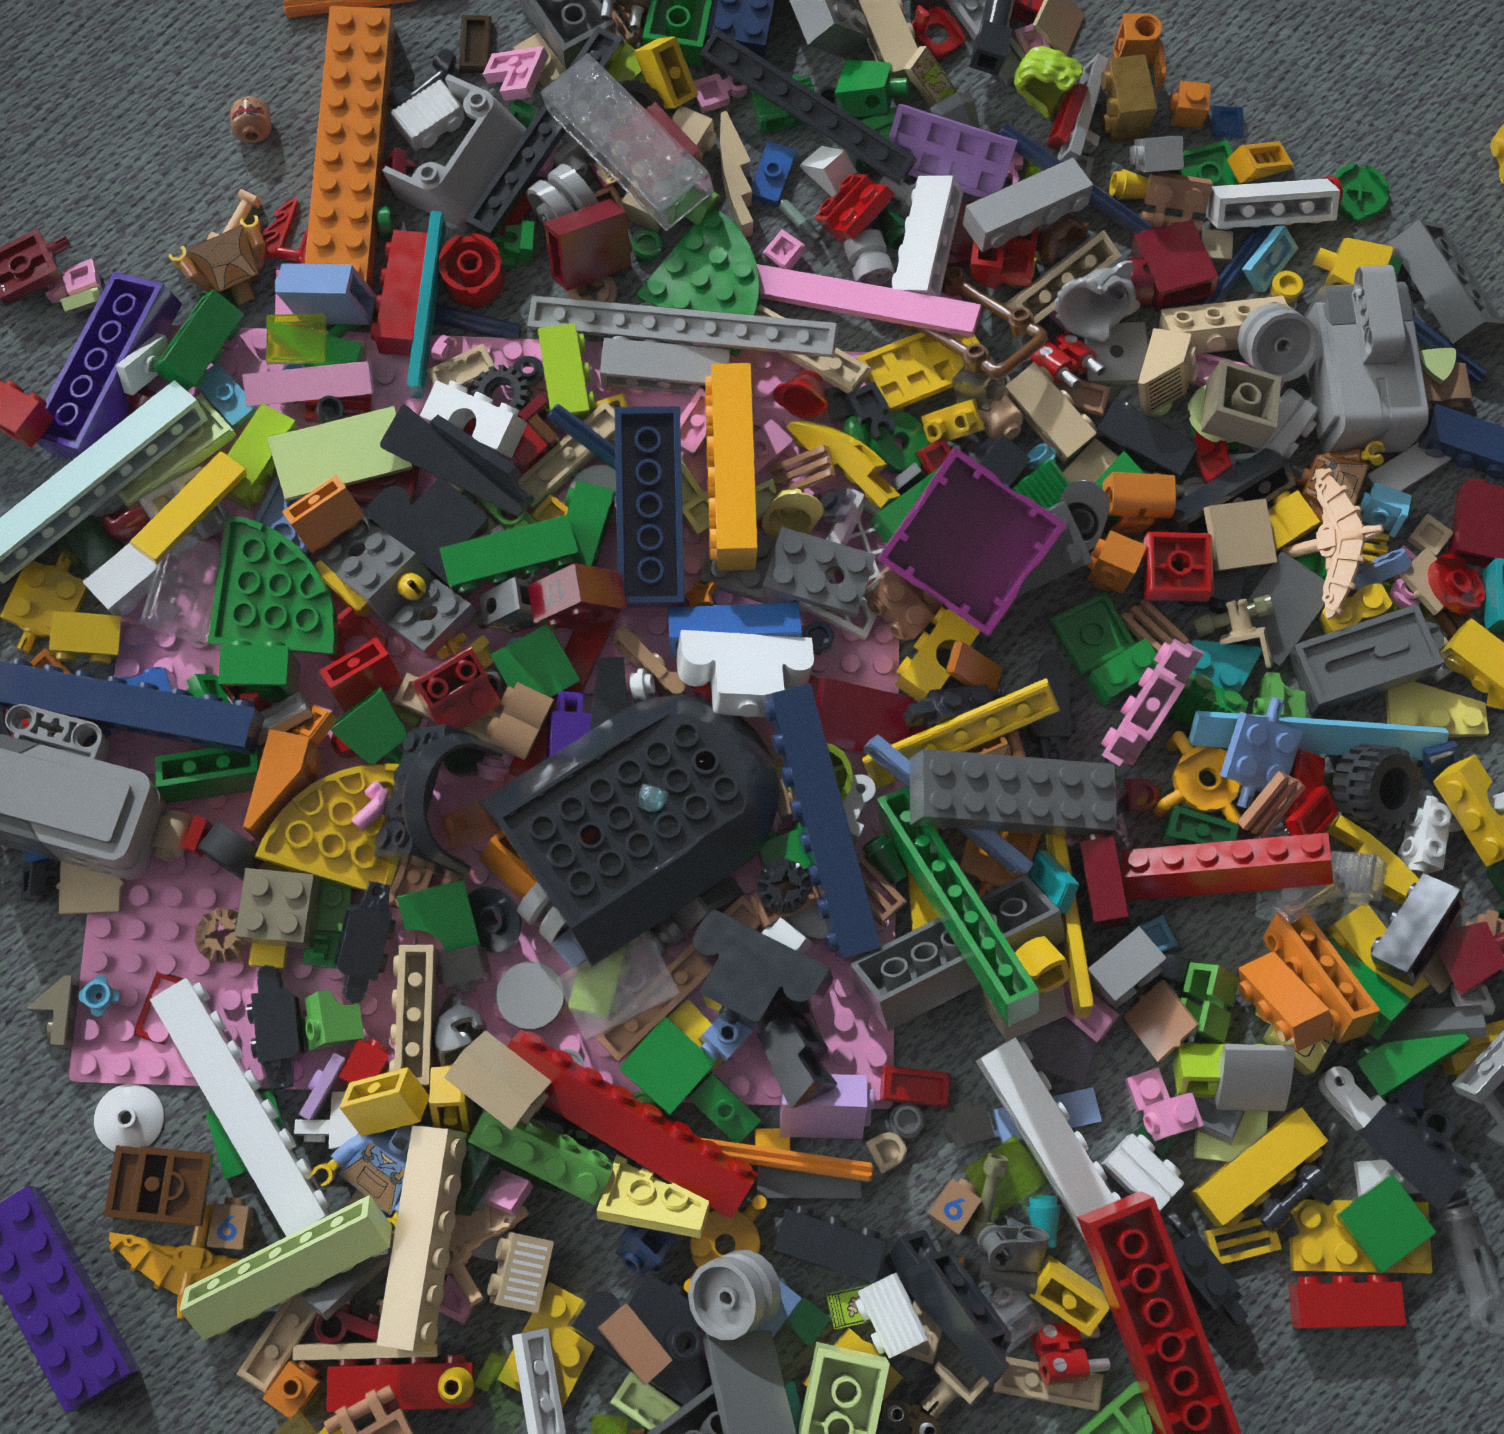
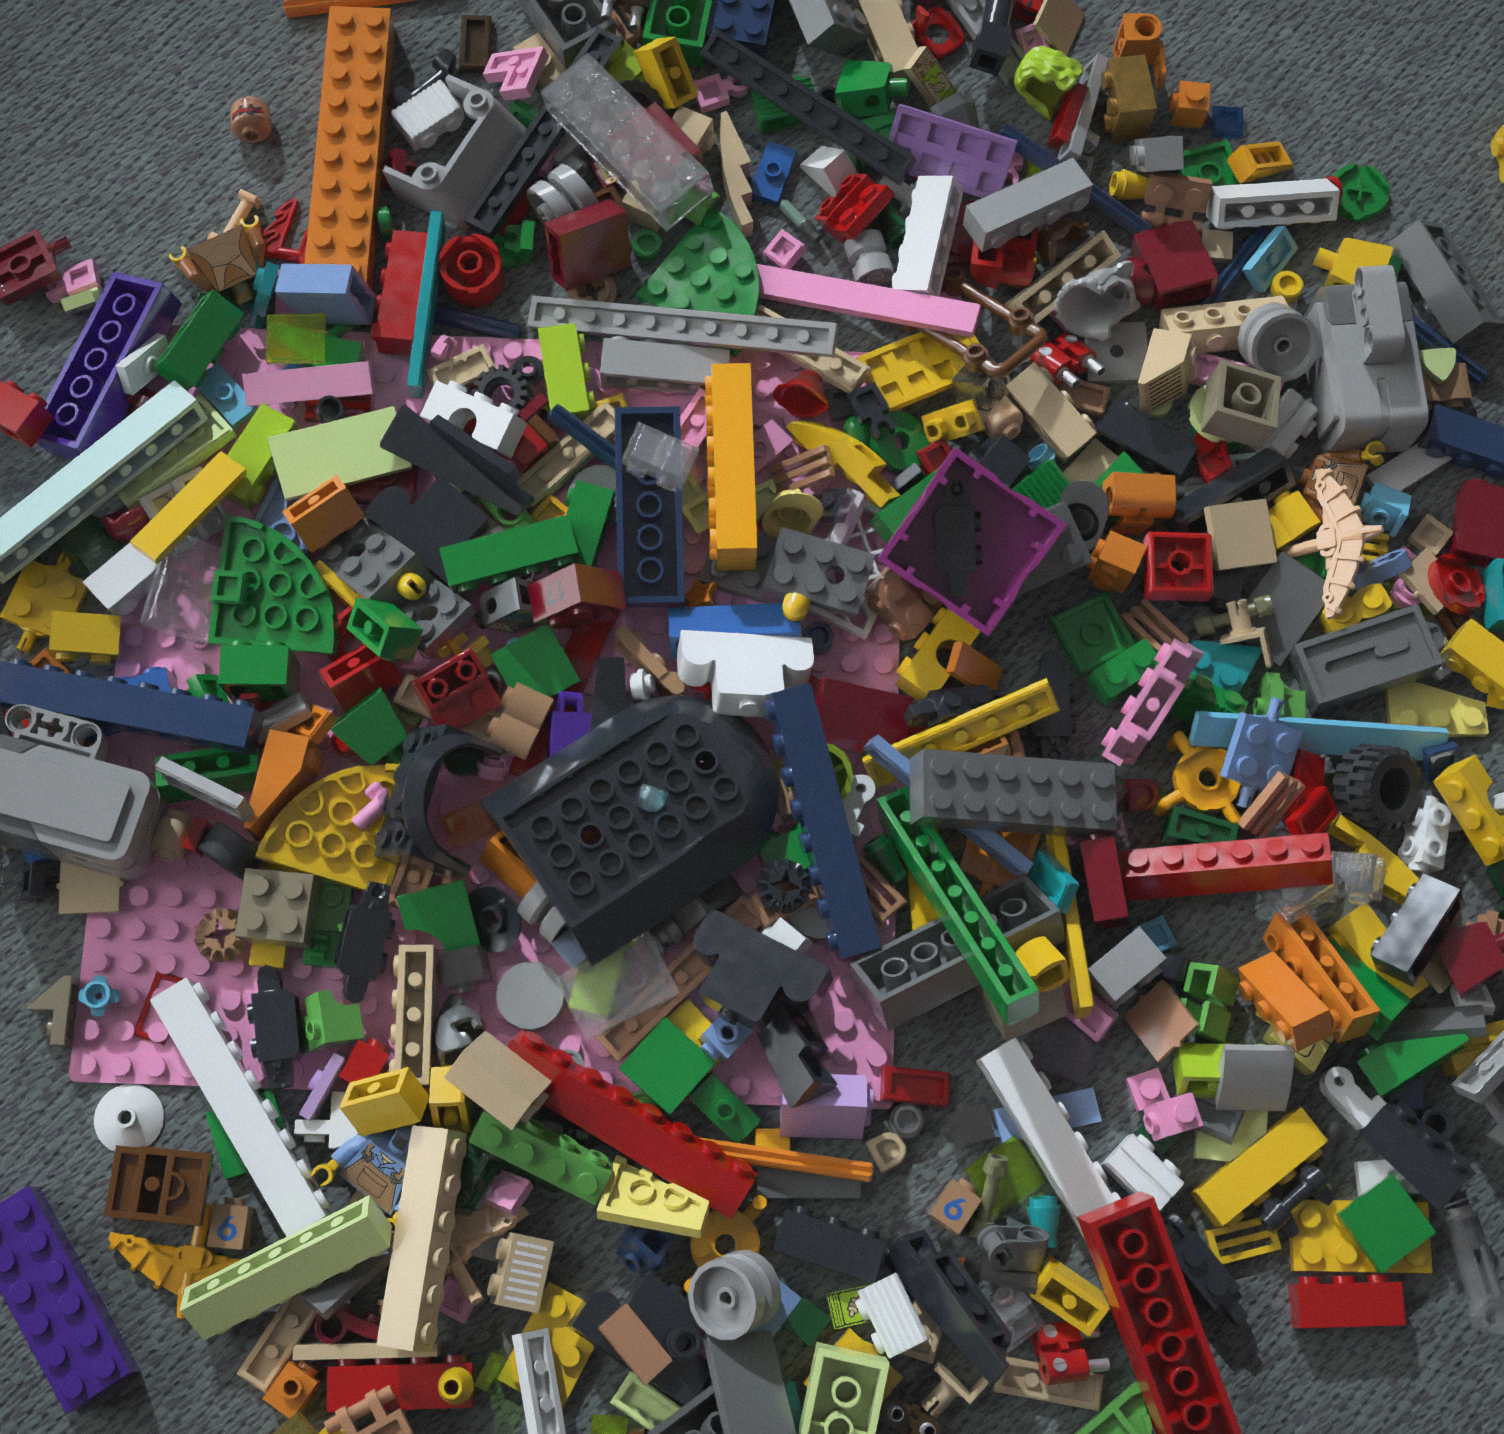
(204, 789): none -> light grey tile
(230, 587): none -> green tile
(265, 285): none -> teal wing
(384, 629): none -> green brick
(659, 457): none -> clear brick
(795, 606): none -> yellow hinge
(955, 537): none -> black hinge

